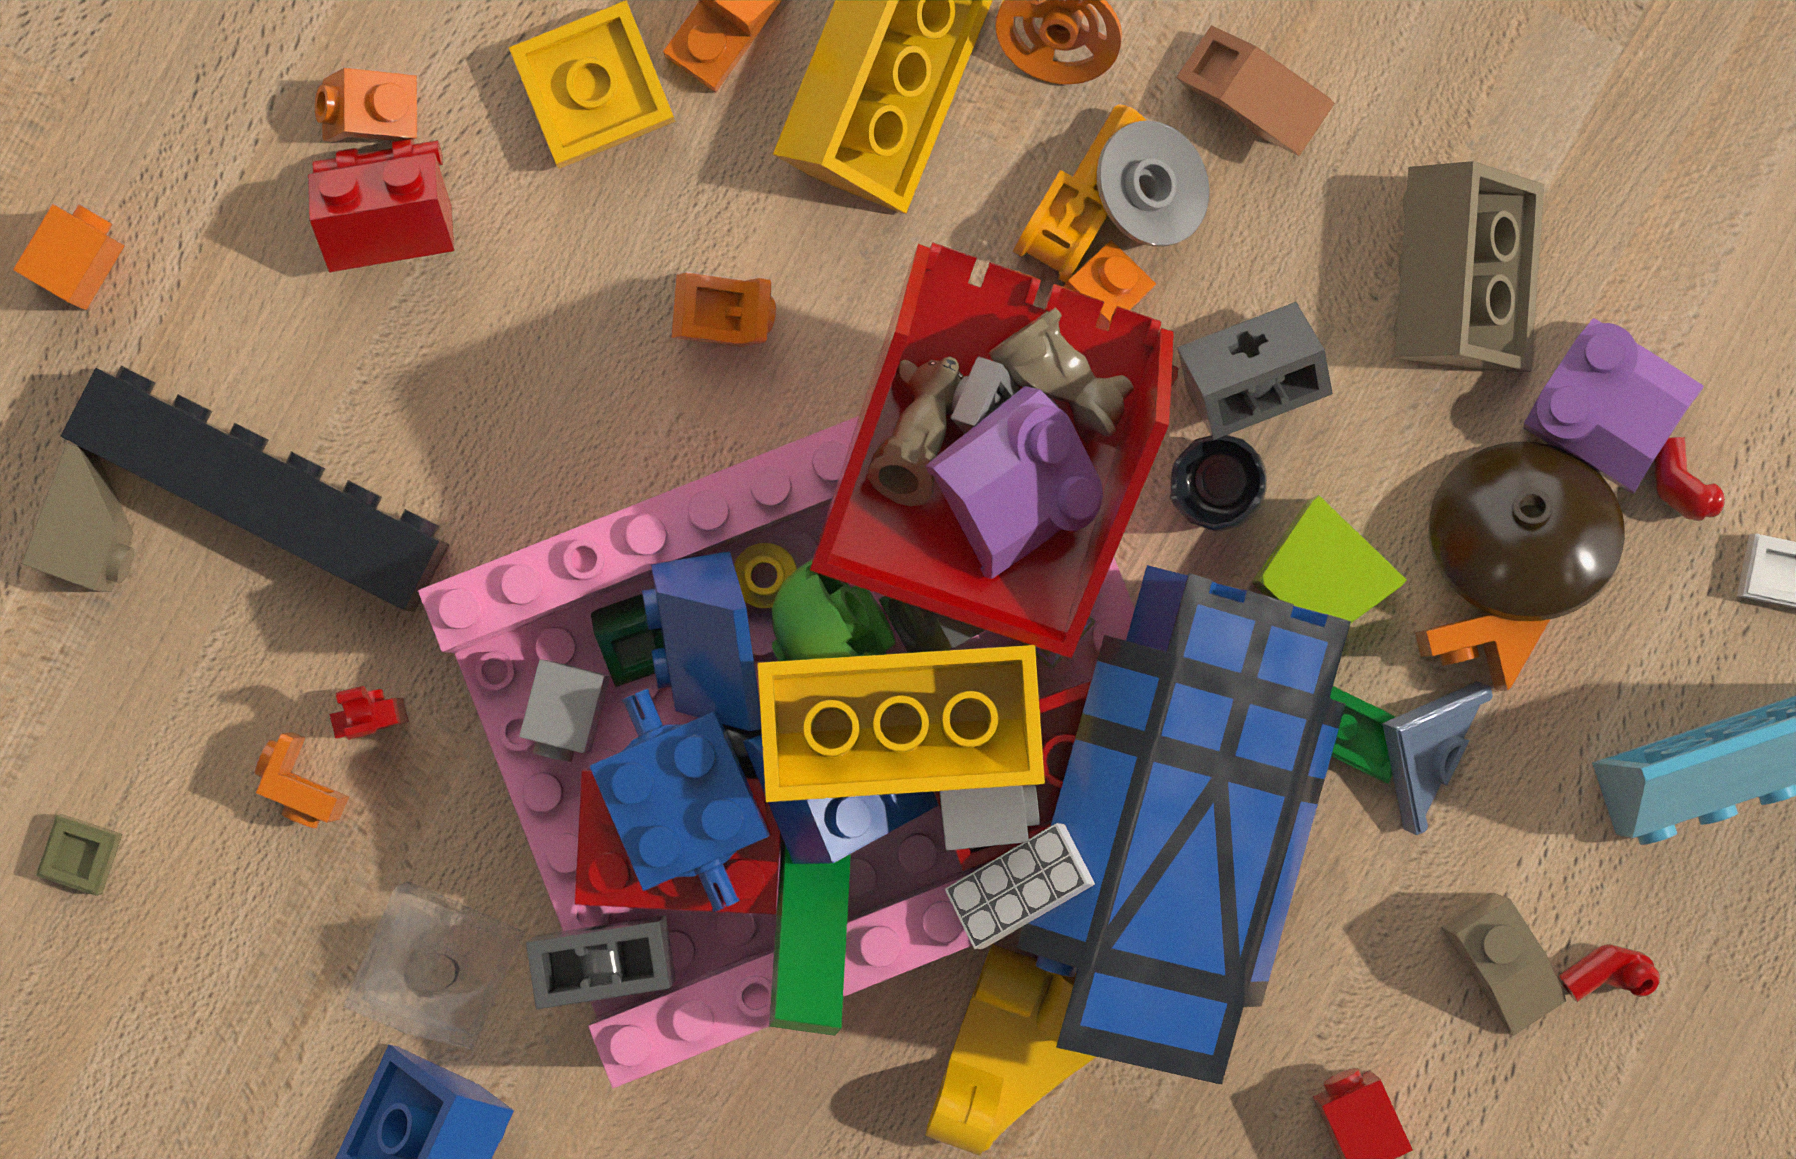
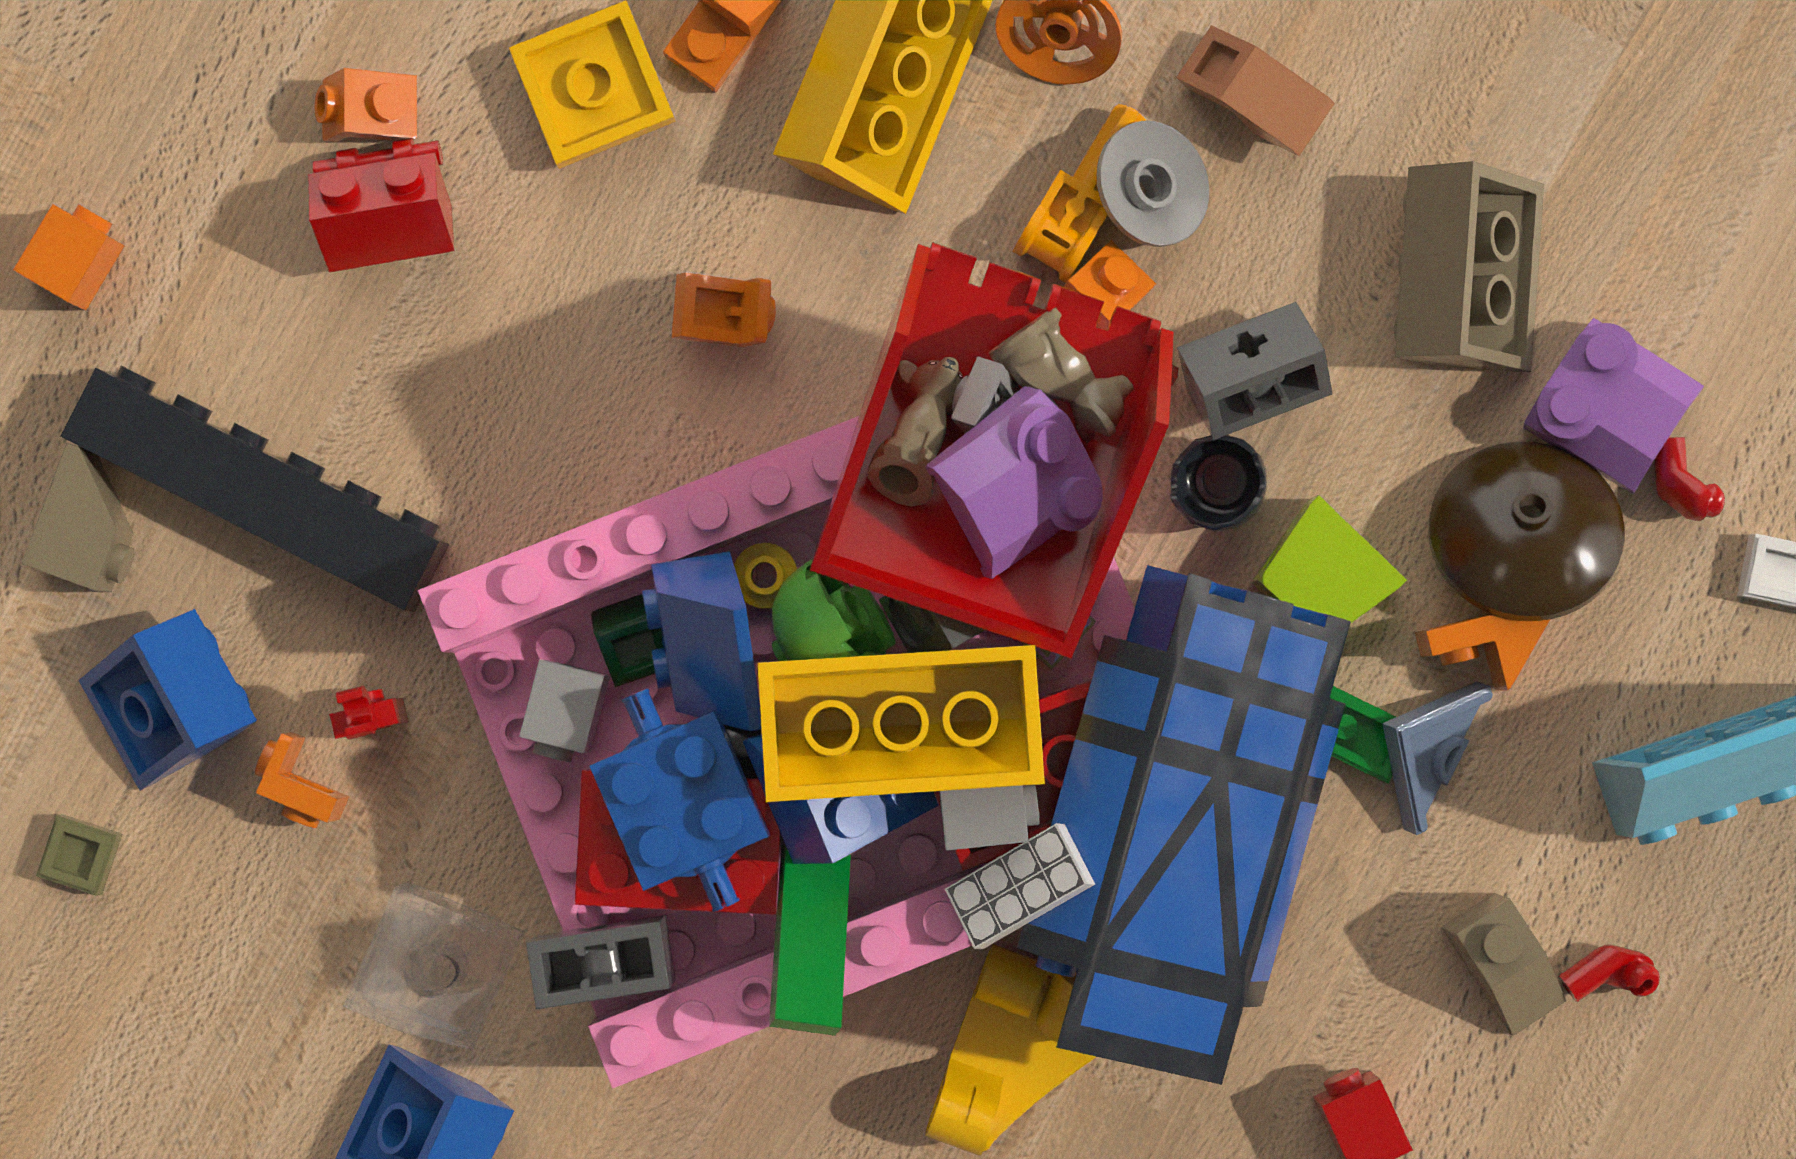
(167, 698): none -> blue slope

